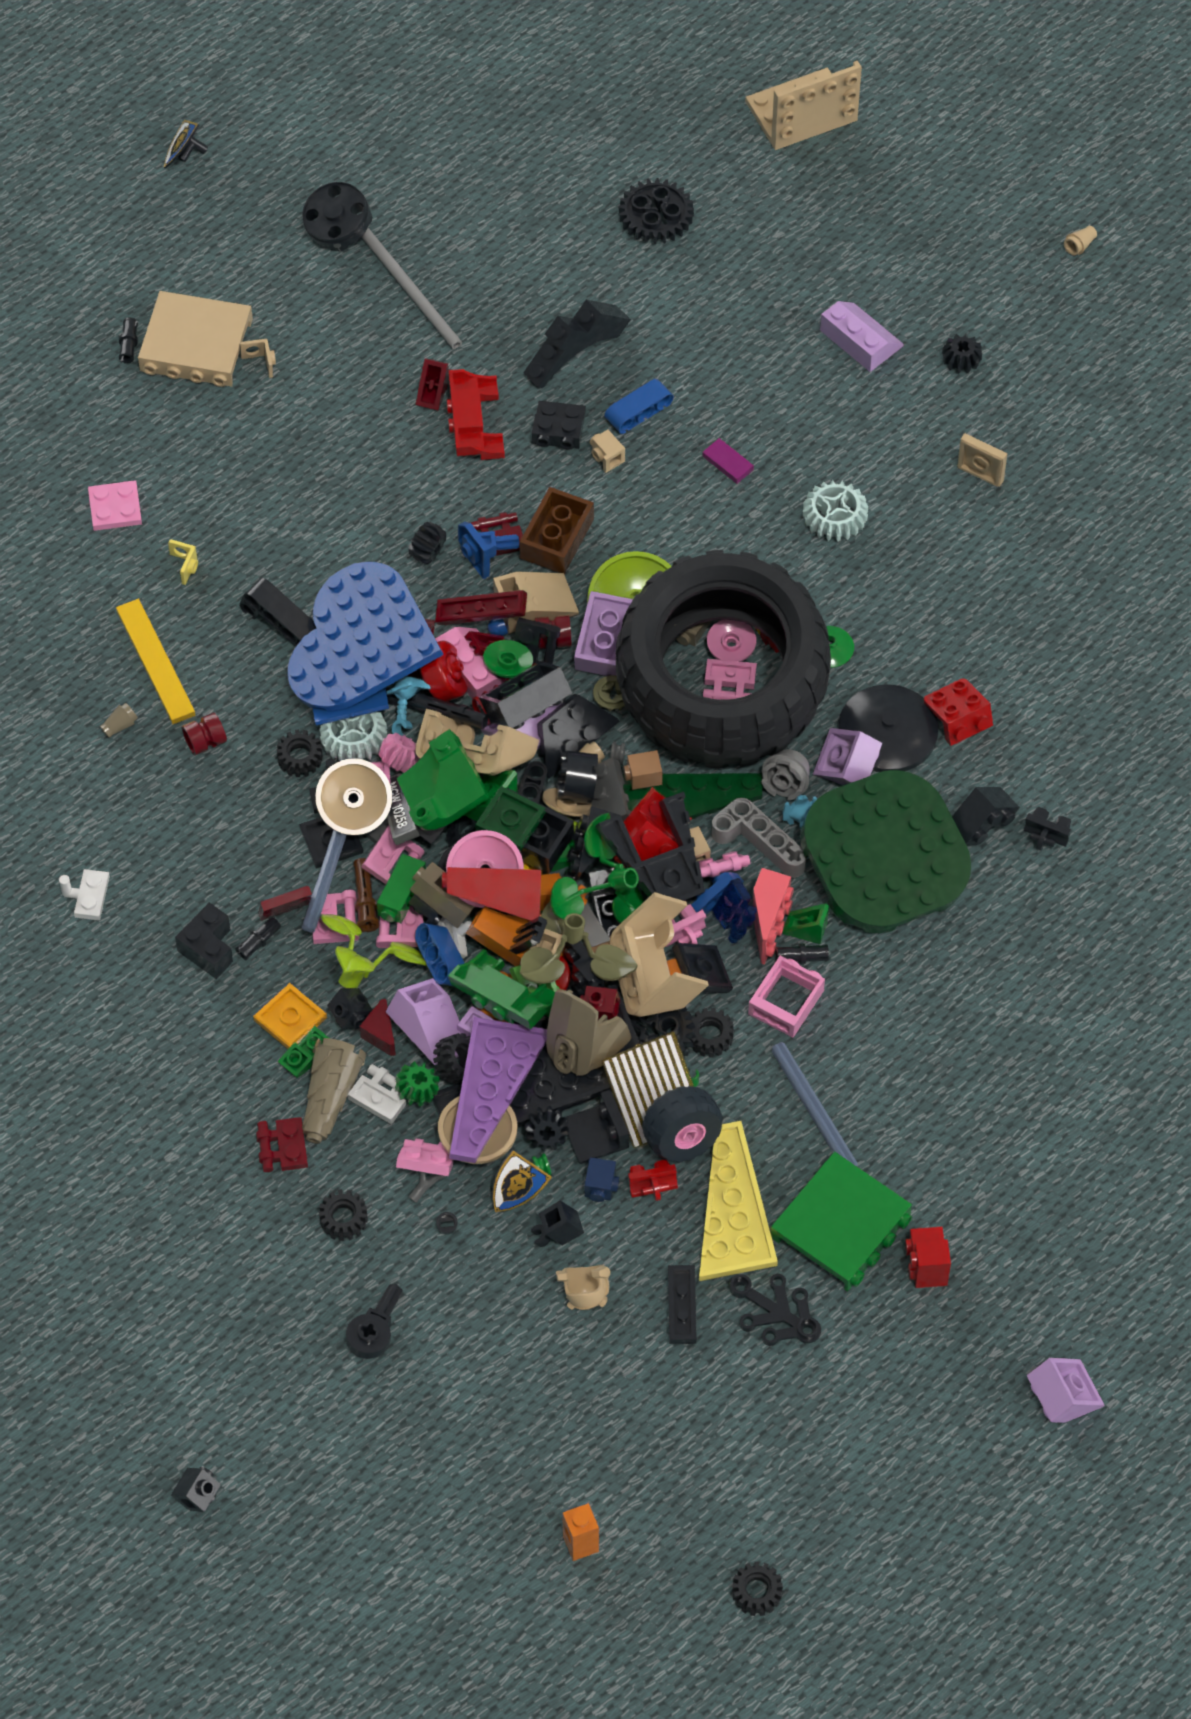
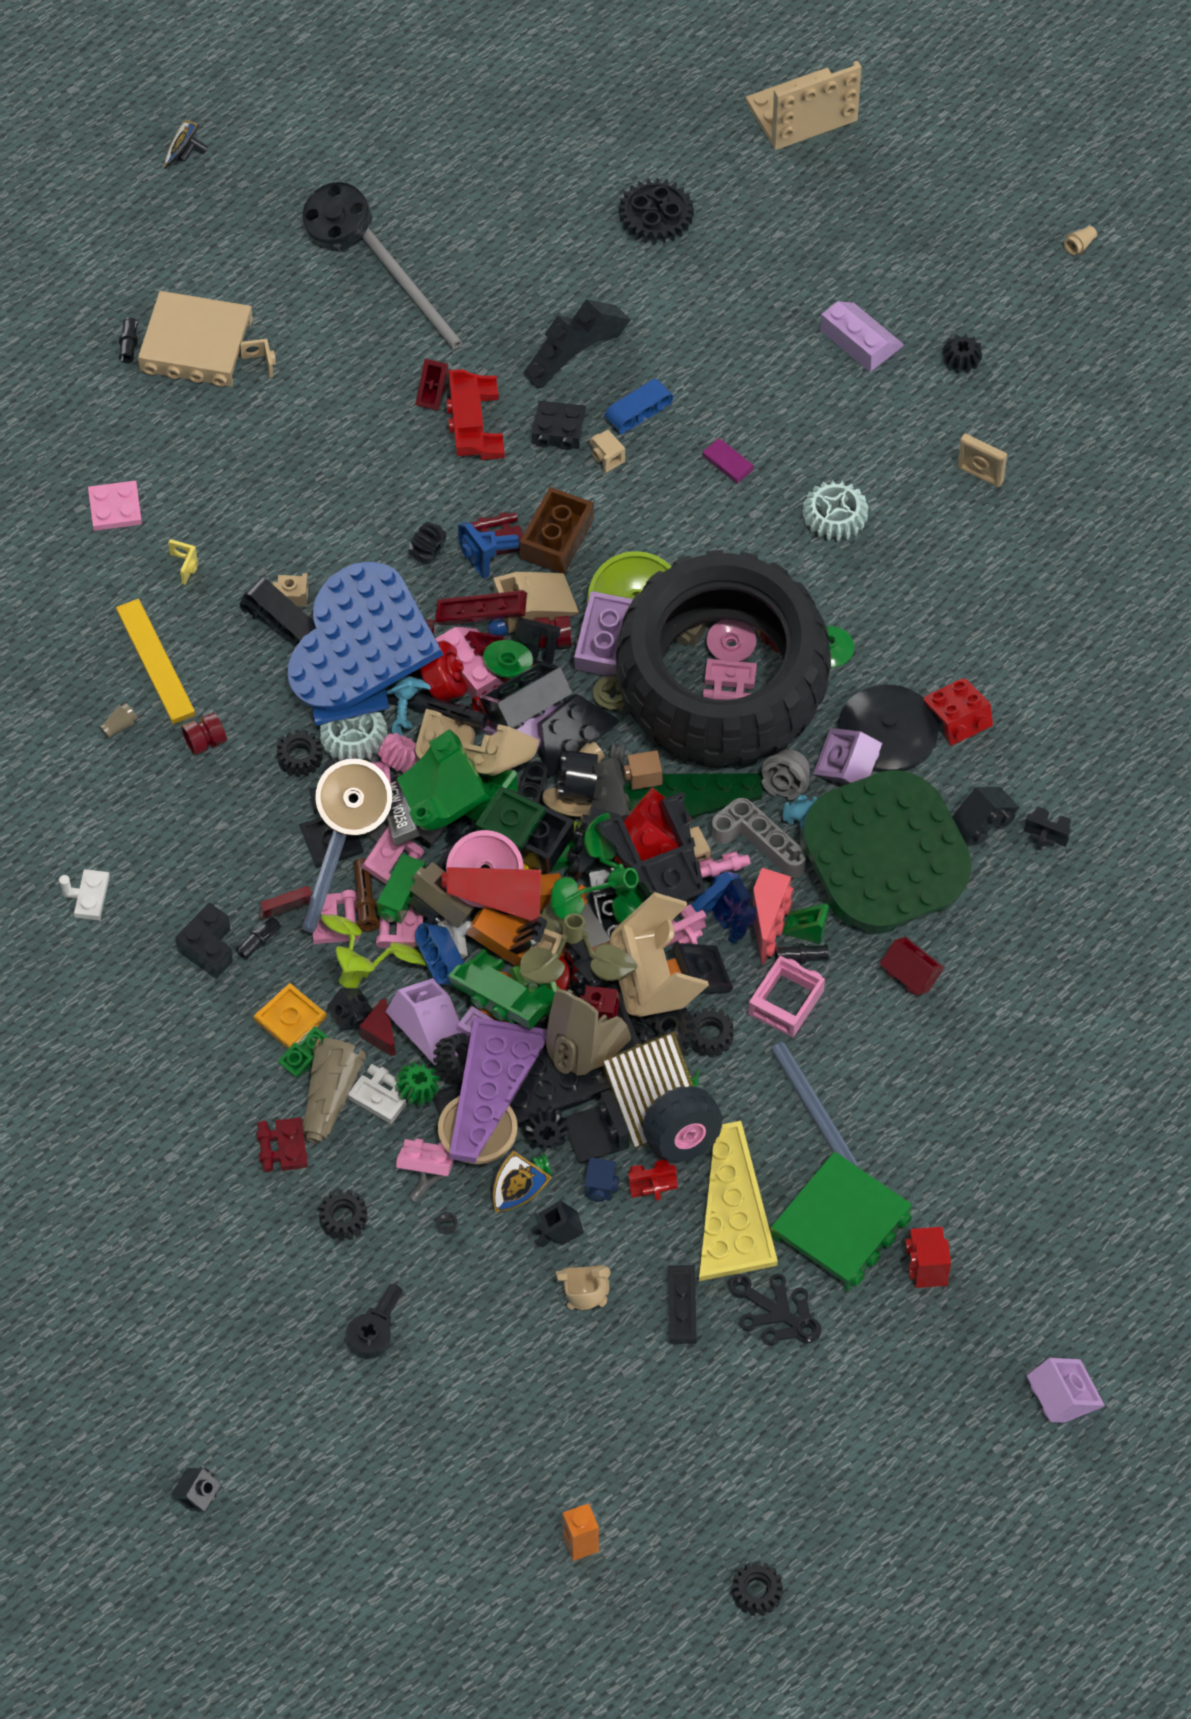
(294, 588): none -> tan brick
(911, 966): none -> dark red brick

